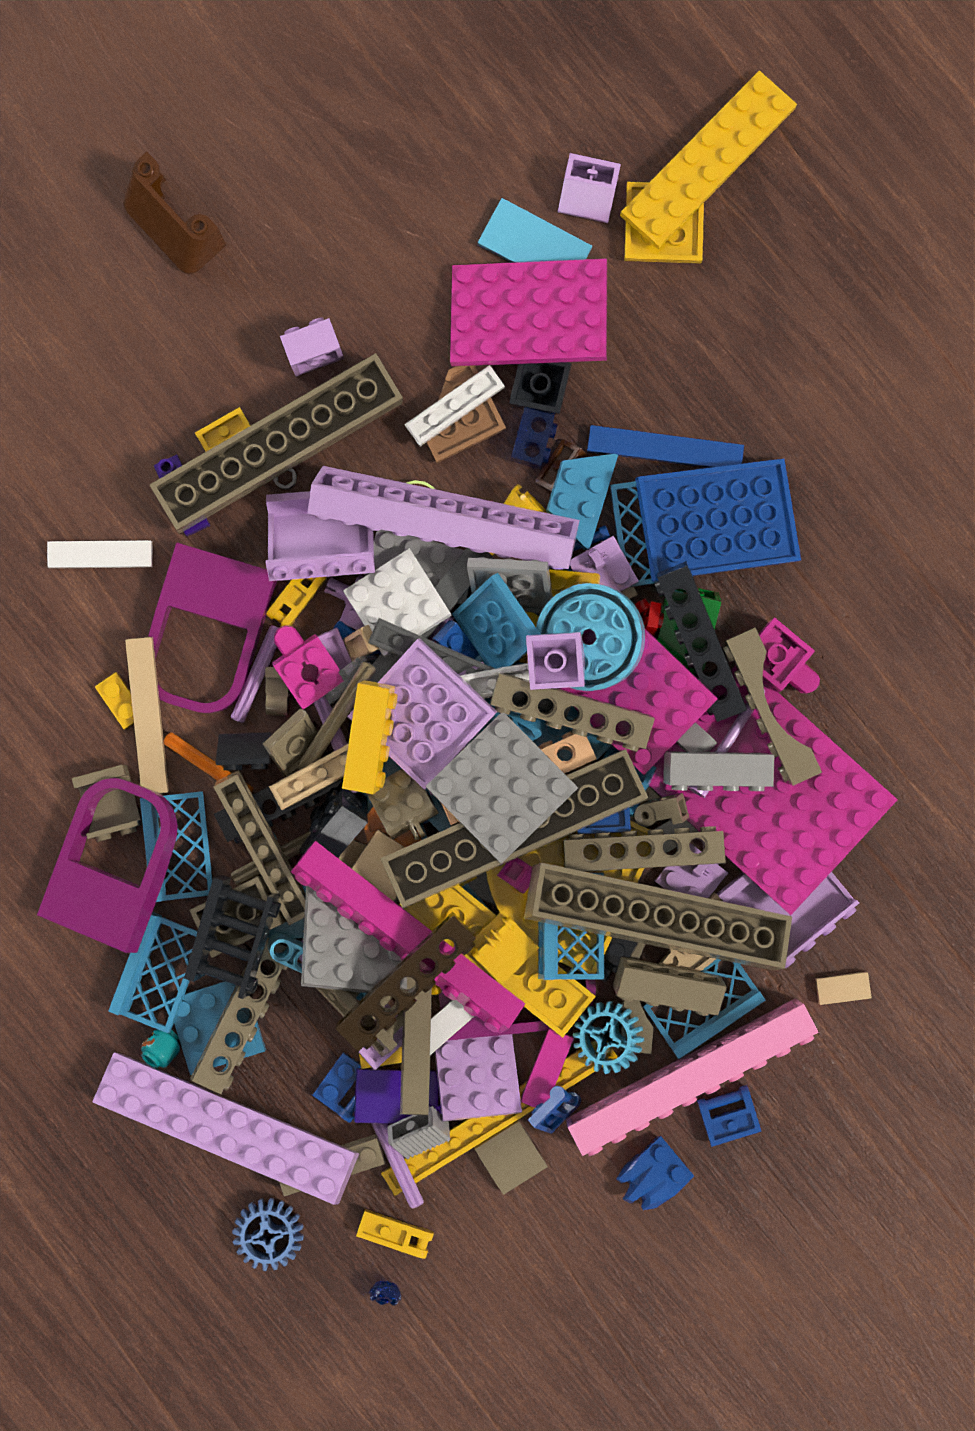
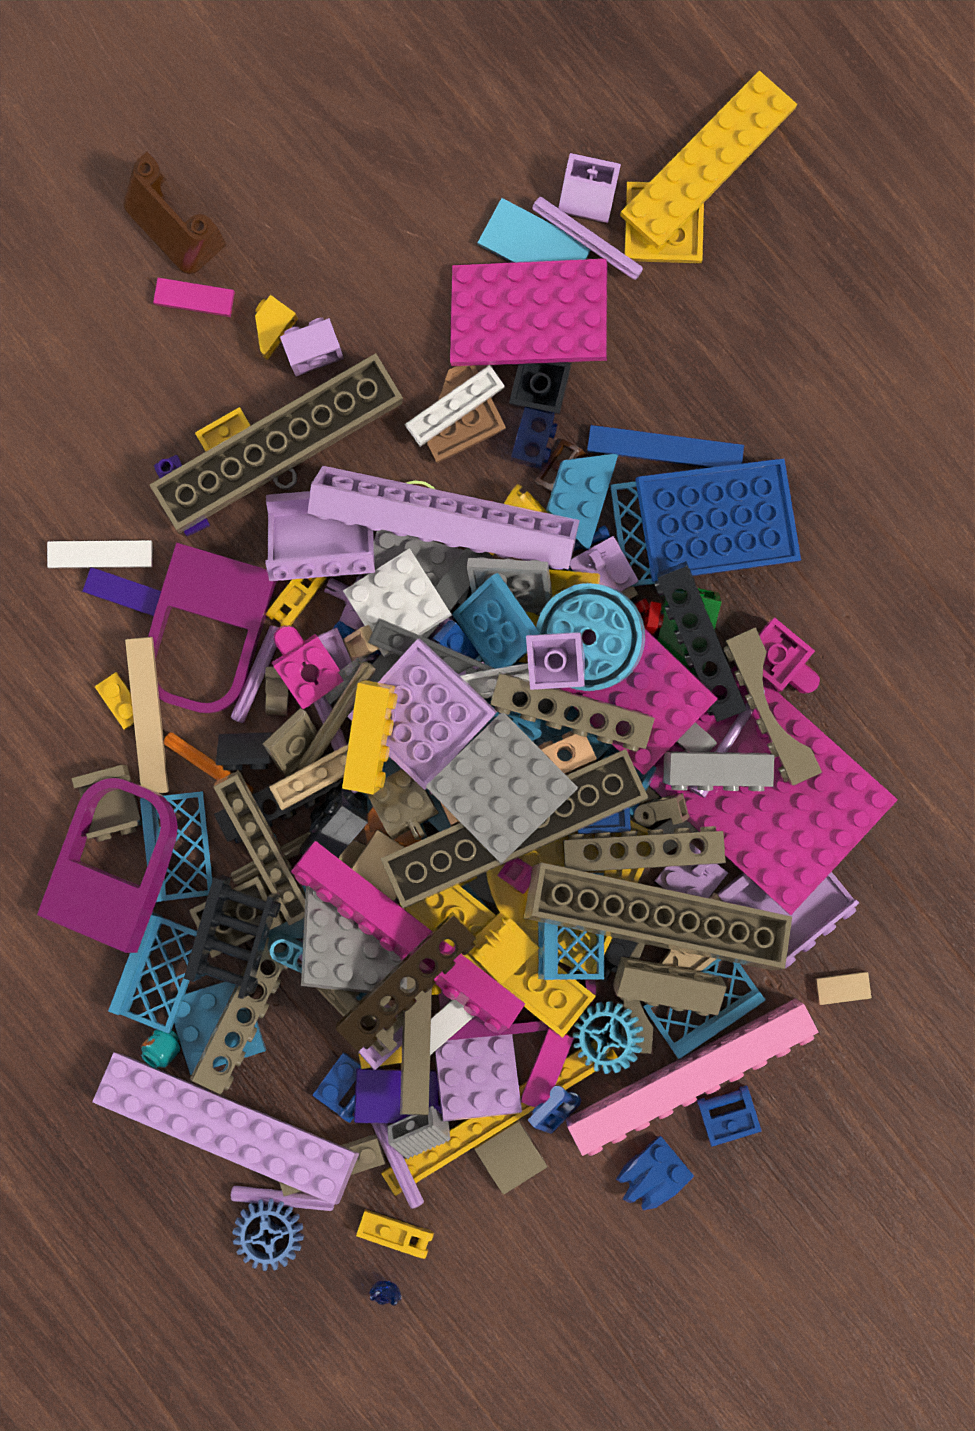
(122, 591): none -> dark purple tile
(194, 297): none -> dark pink tile
(272, 321): none -> yellow slope
(296, 1200): none -> lavender axle
(587, 238): none -> lavender axle

